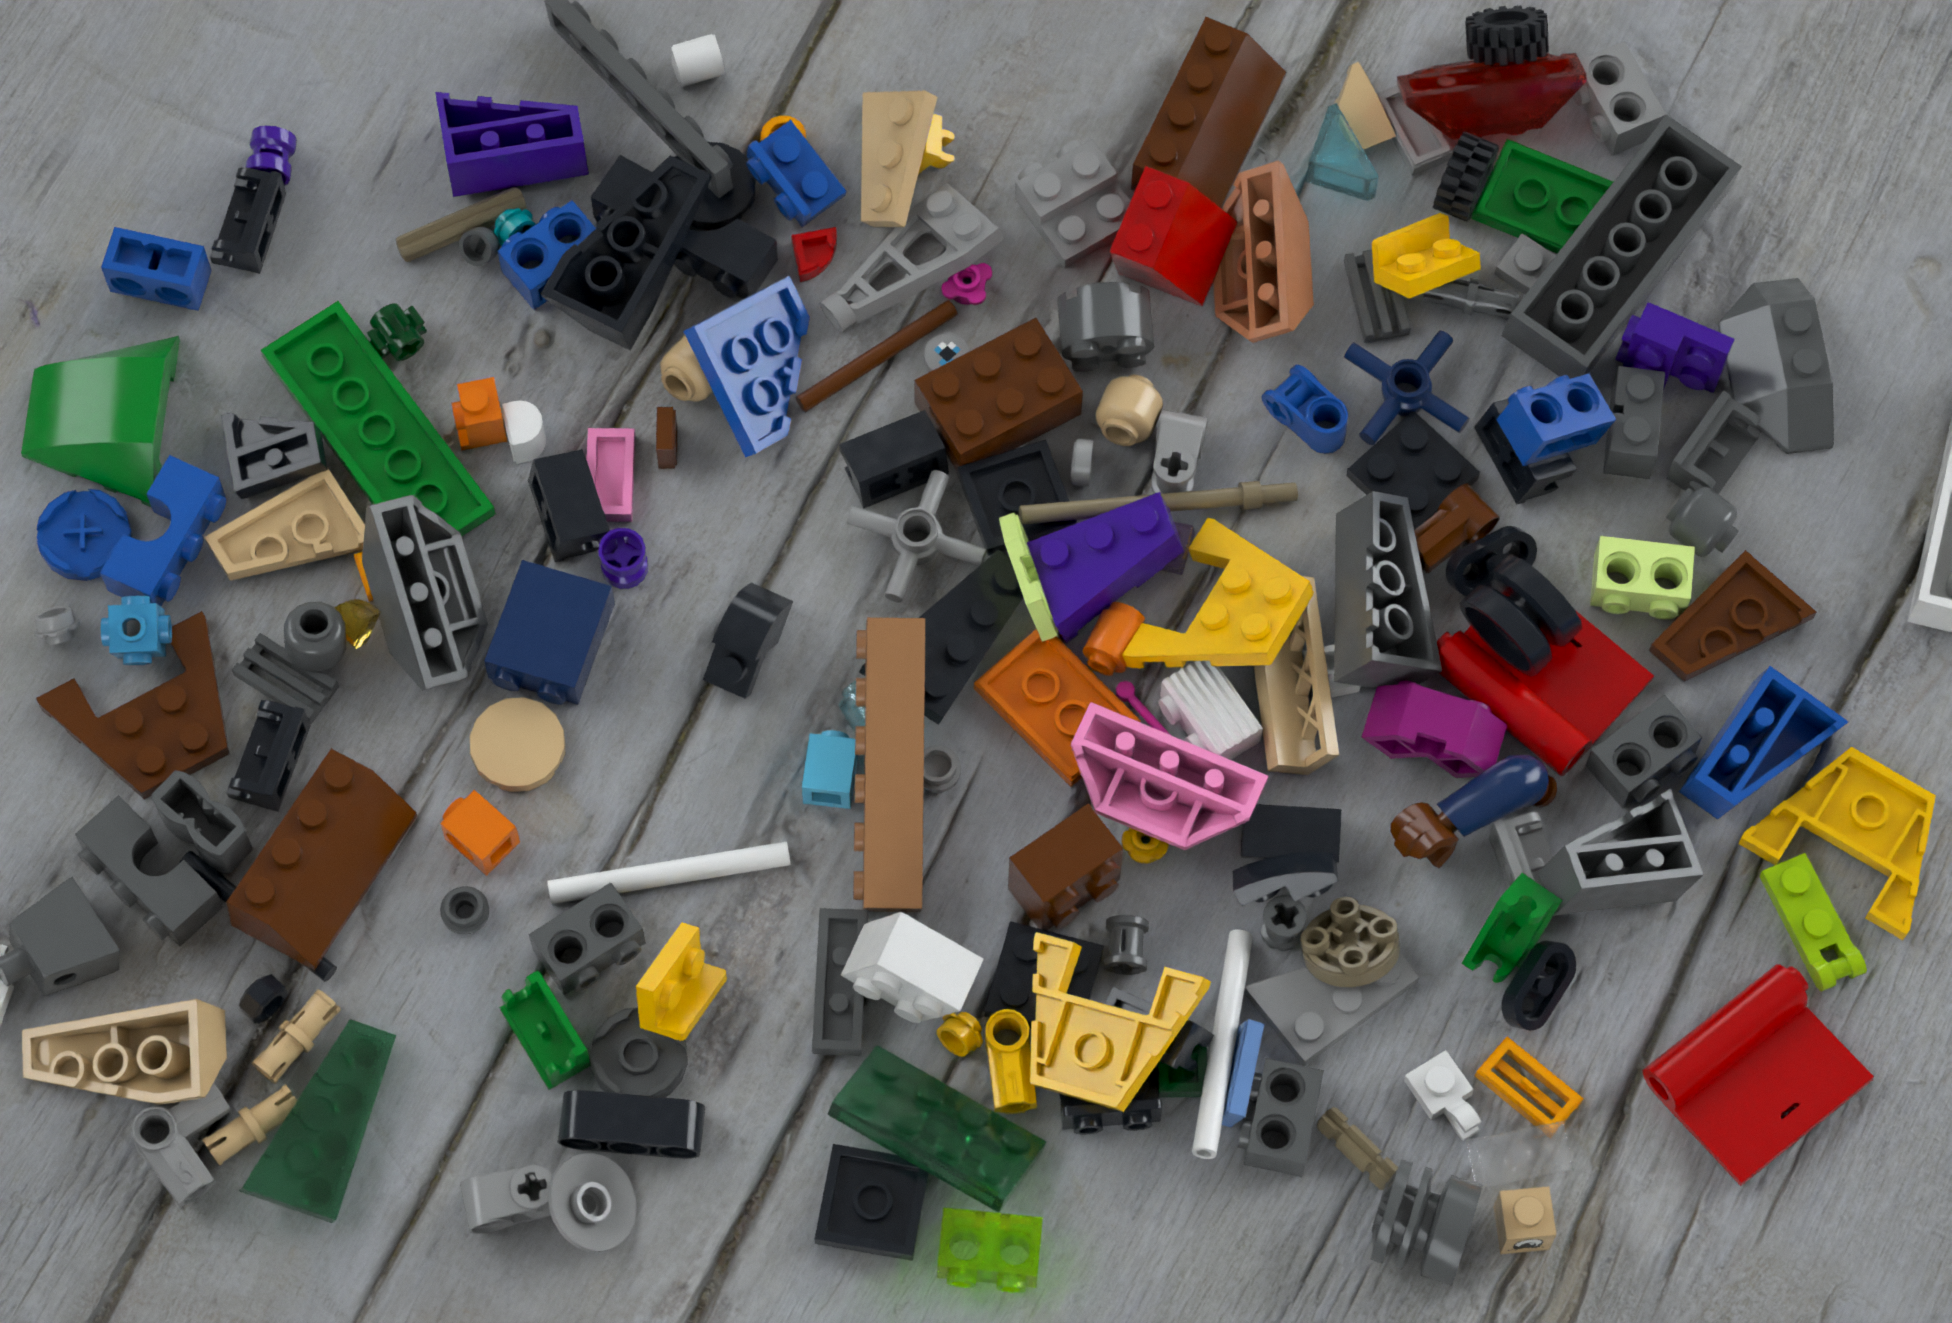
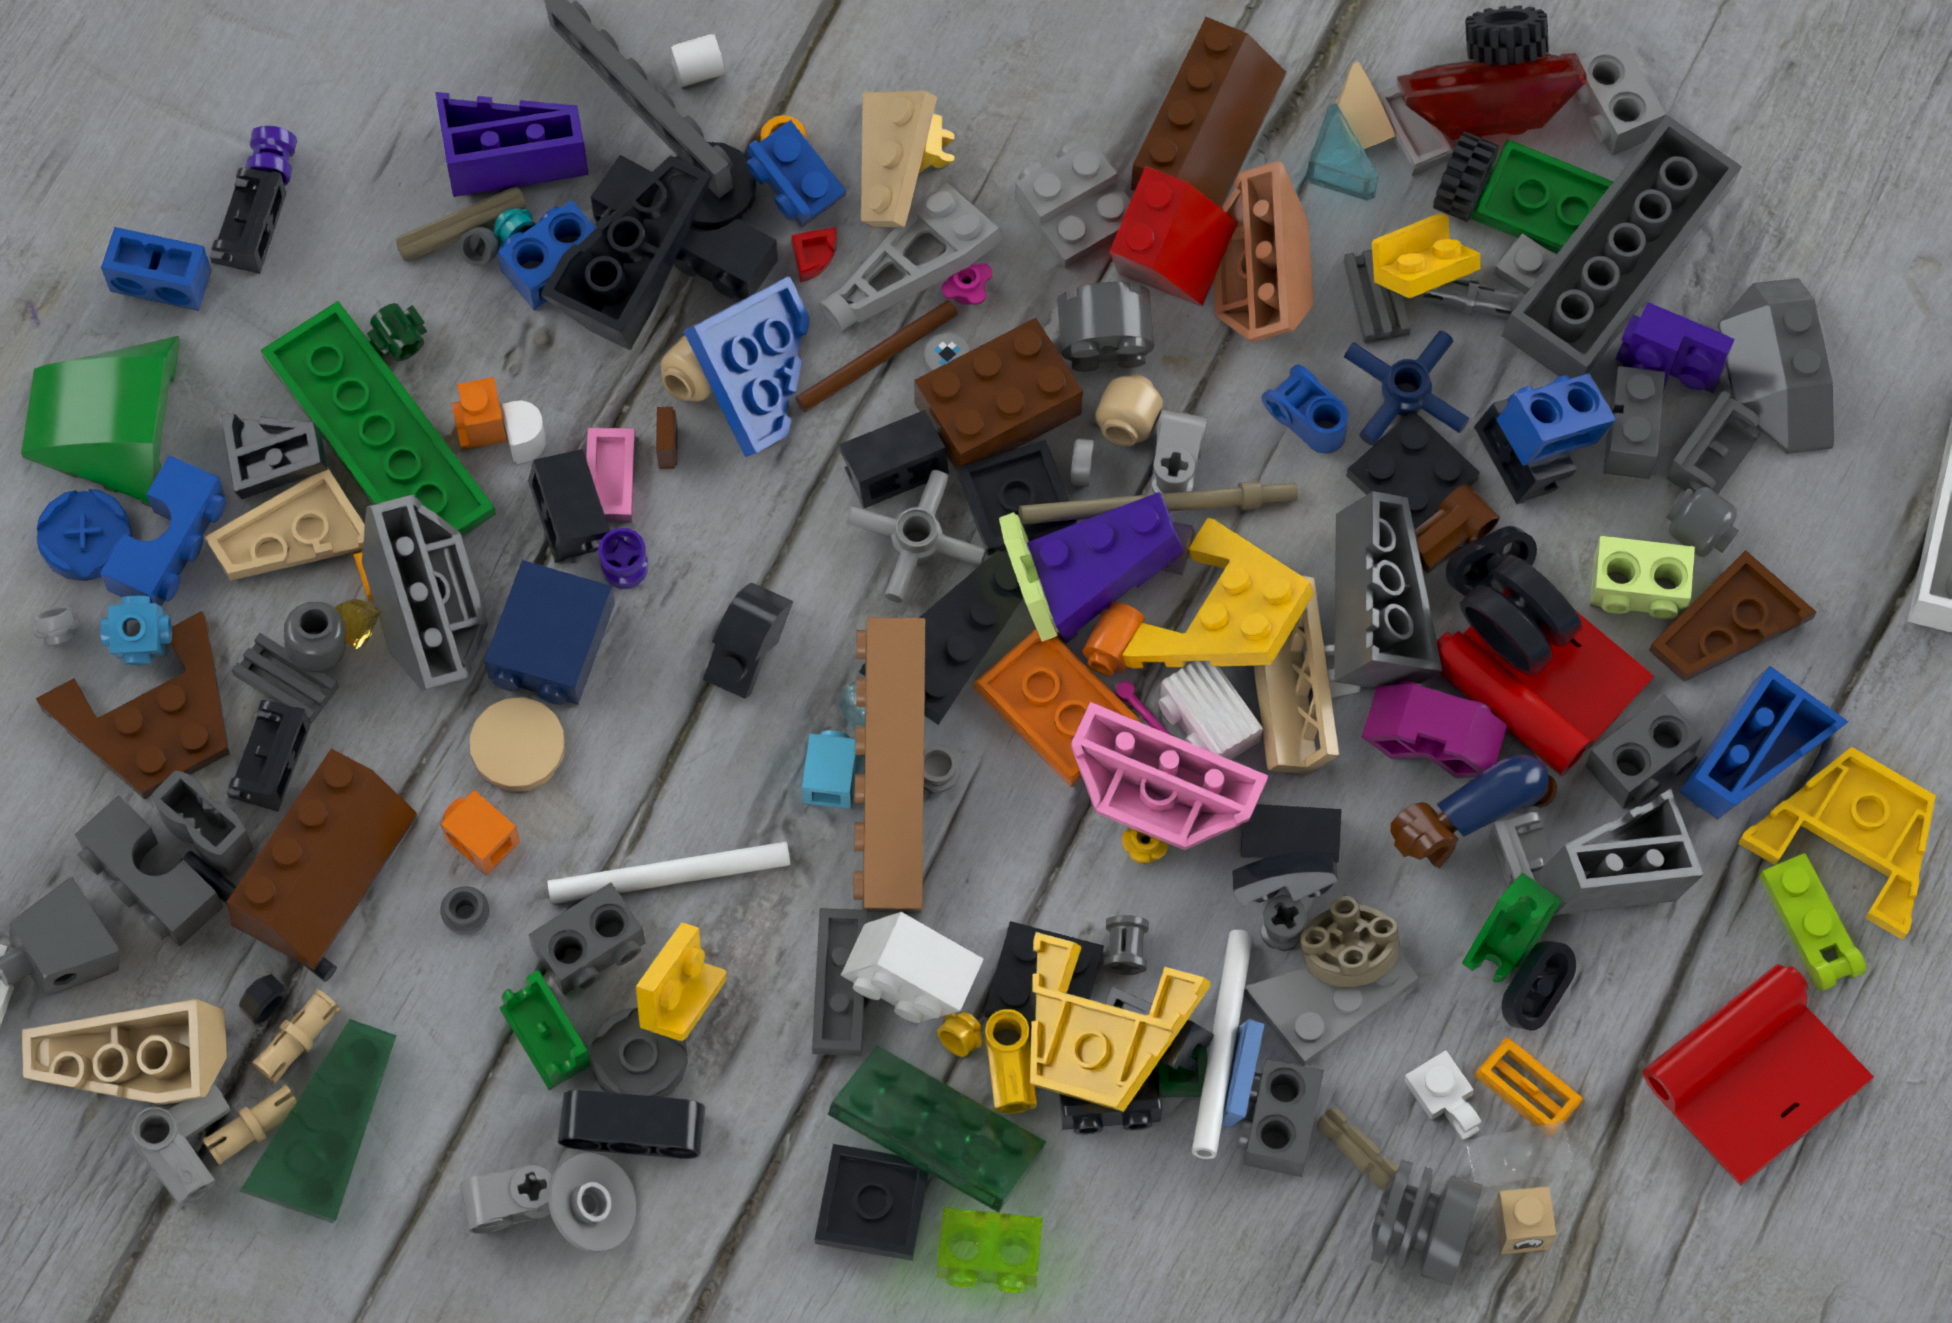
(1066, 869): reddish brown brick -> none

